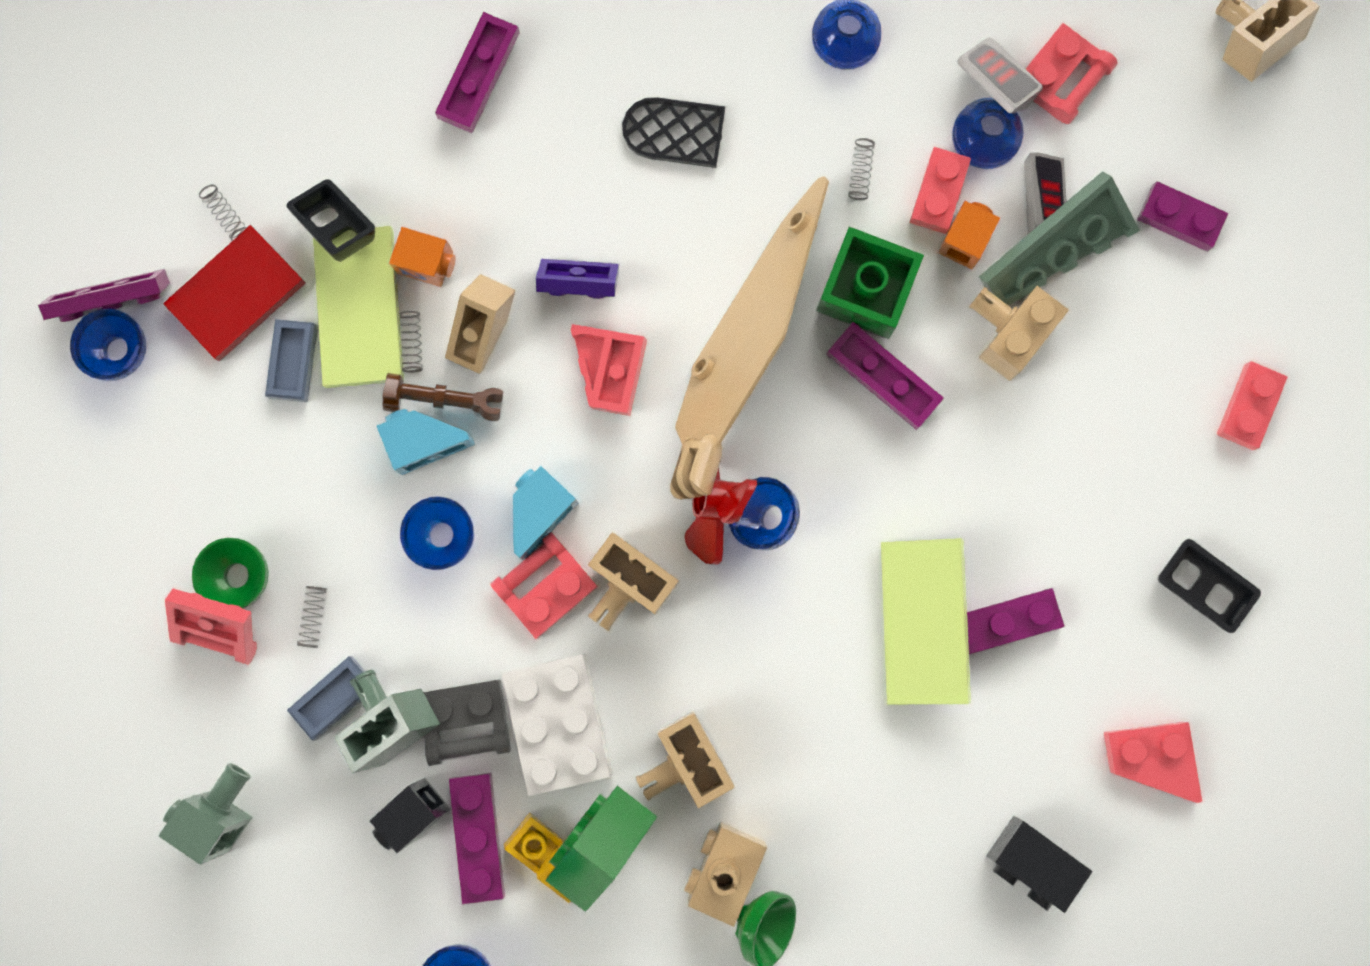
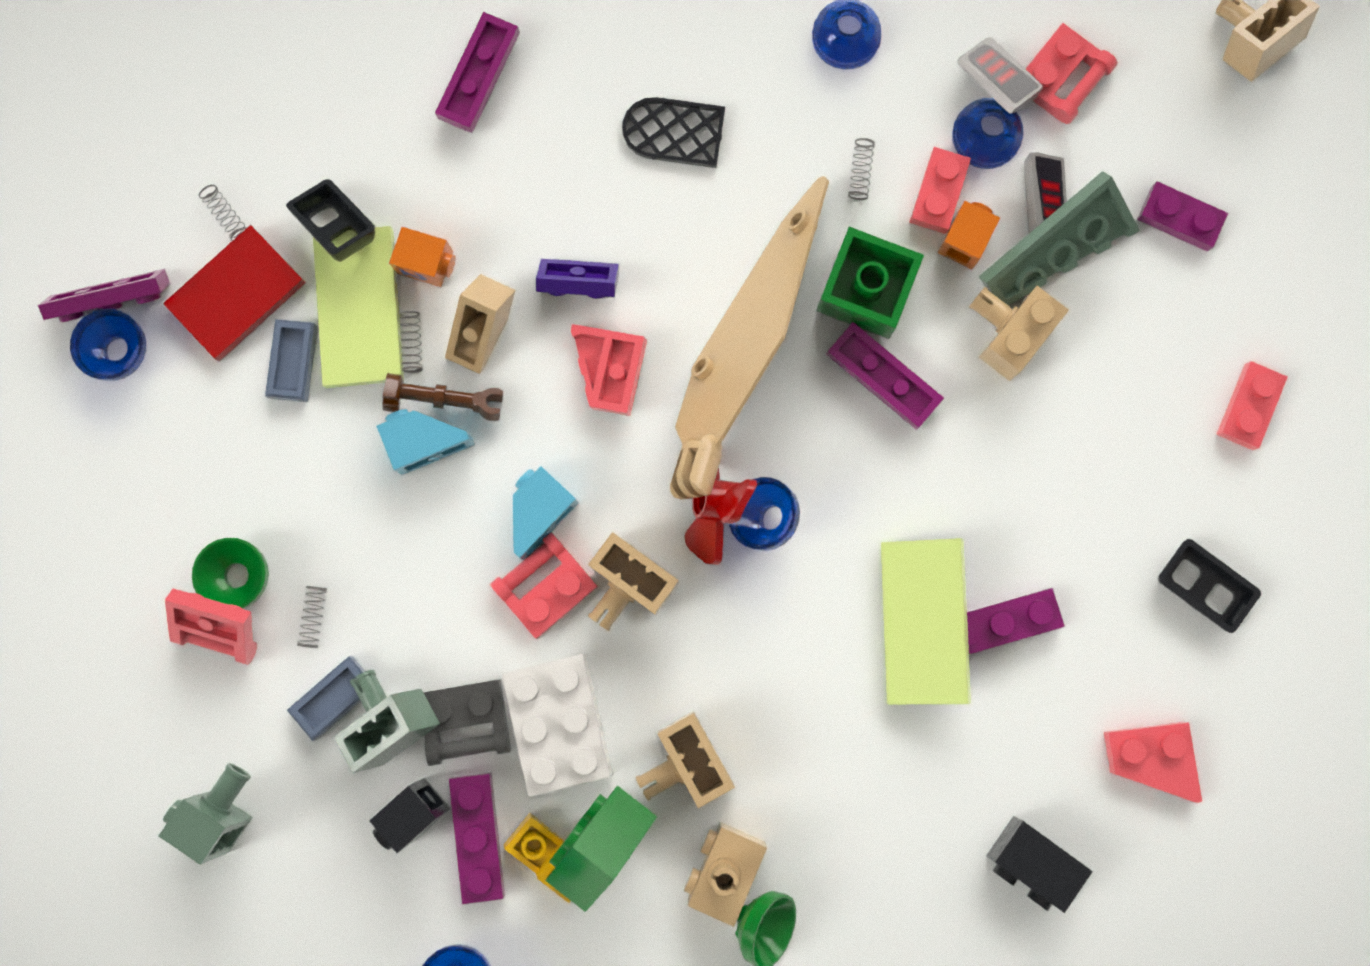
(417, 528): clear blue piece -> none

